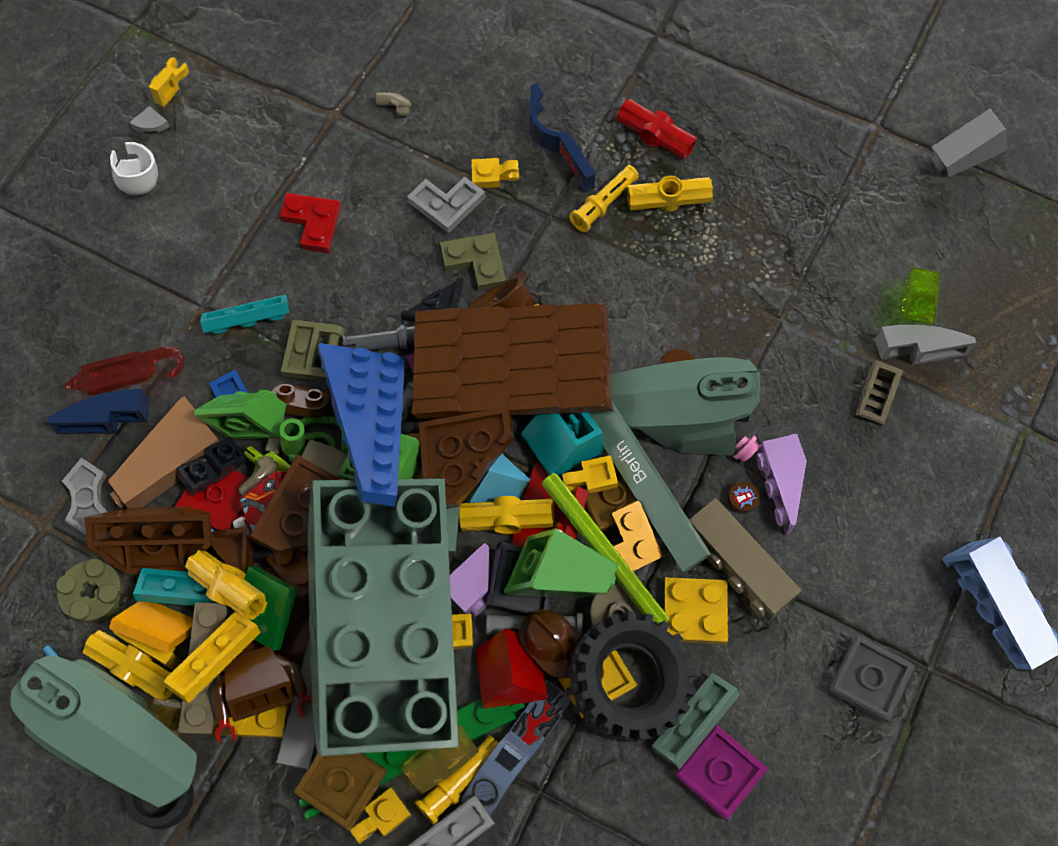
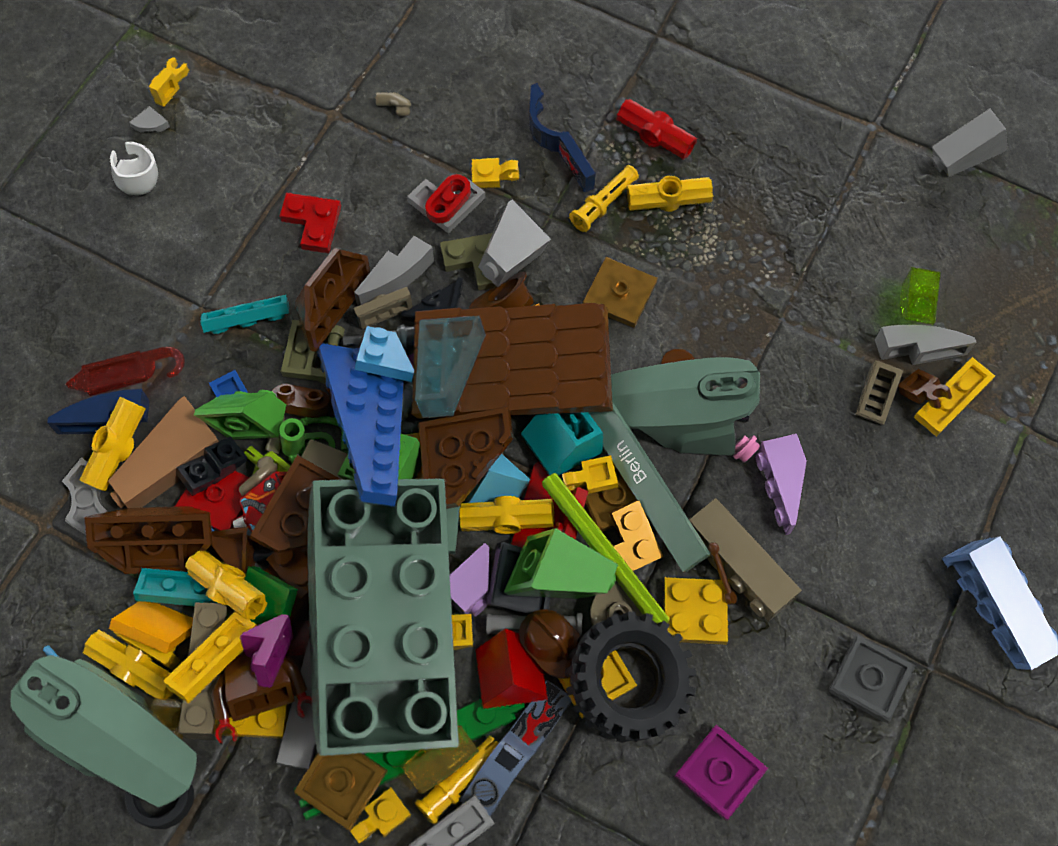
(73, 585): olive plate -> none
(112, 444): none -> yellow piece
(268, 647): none -> magenta slope
(329, 294): none -> reddish brown wedge
(383, 307): none -> dark tan plate
(383, 355): none -> dark azure wing
(395, 271): none -> light grey slope
(445, 361): none -> clear light blue wedge
(446, 200): none -> red plate
(512, 245): none -> light grey slope
(621, 291): none -> pearl gold plate
(706, 710): sand green plate -> none
(730, 597): none -> reddish brown hinge
(743, 497): reddish brown tile -> none
(922, 387): none -> reddish brown plate
(964, 388): none -> yellow plate

